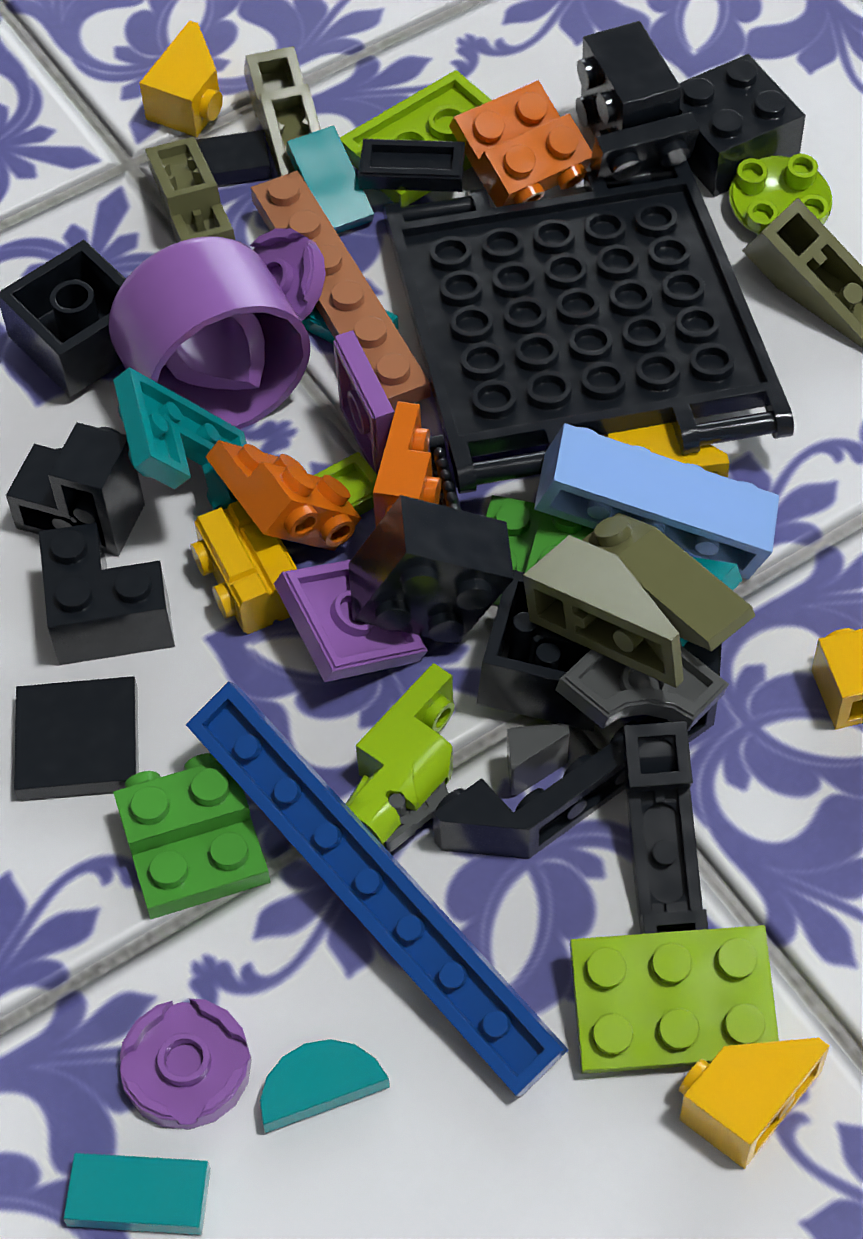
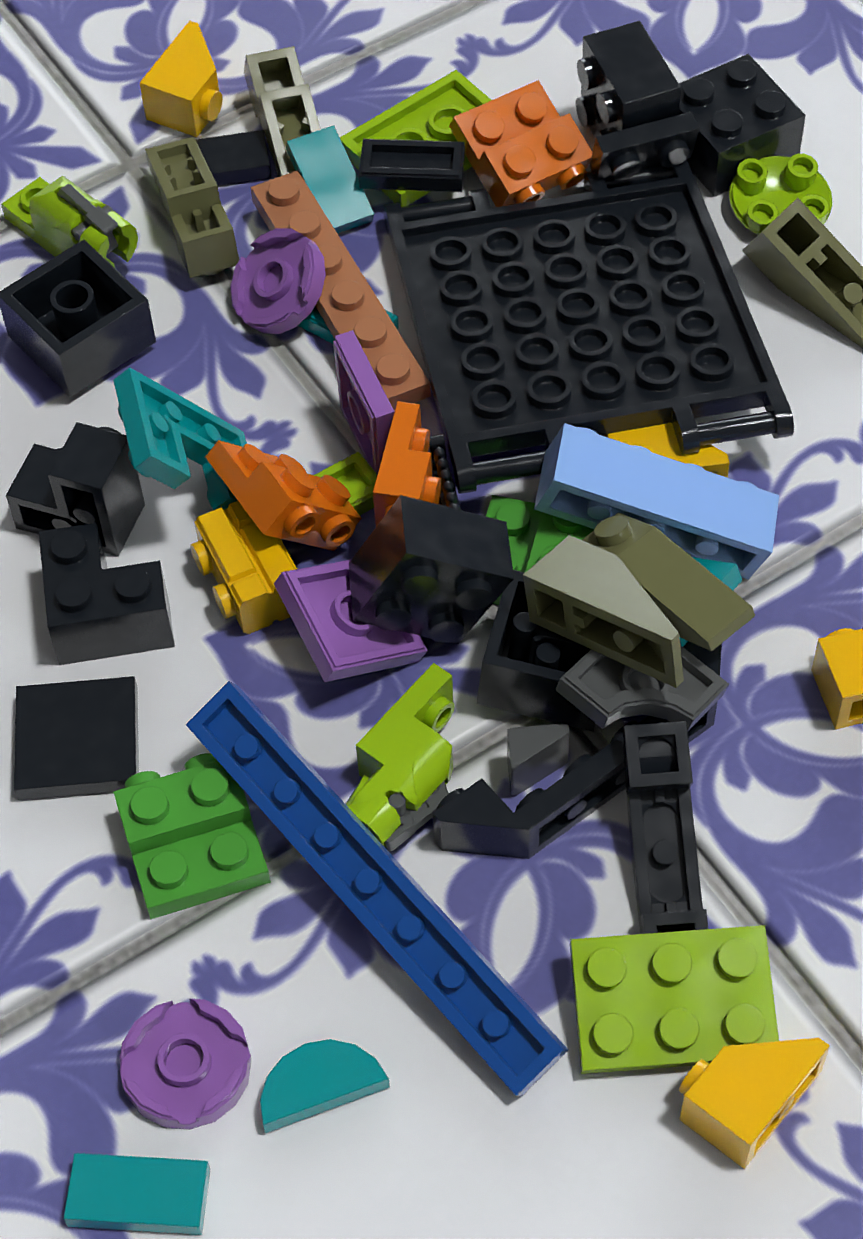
(64, 215): none -> lime plate
(211, 328): medium lavender piece -> none

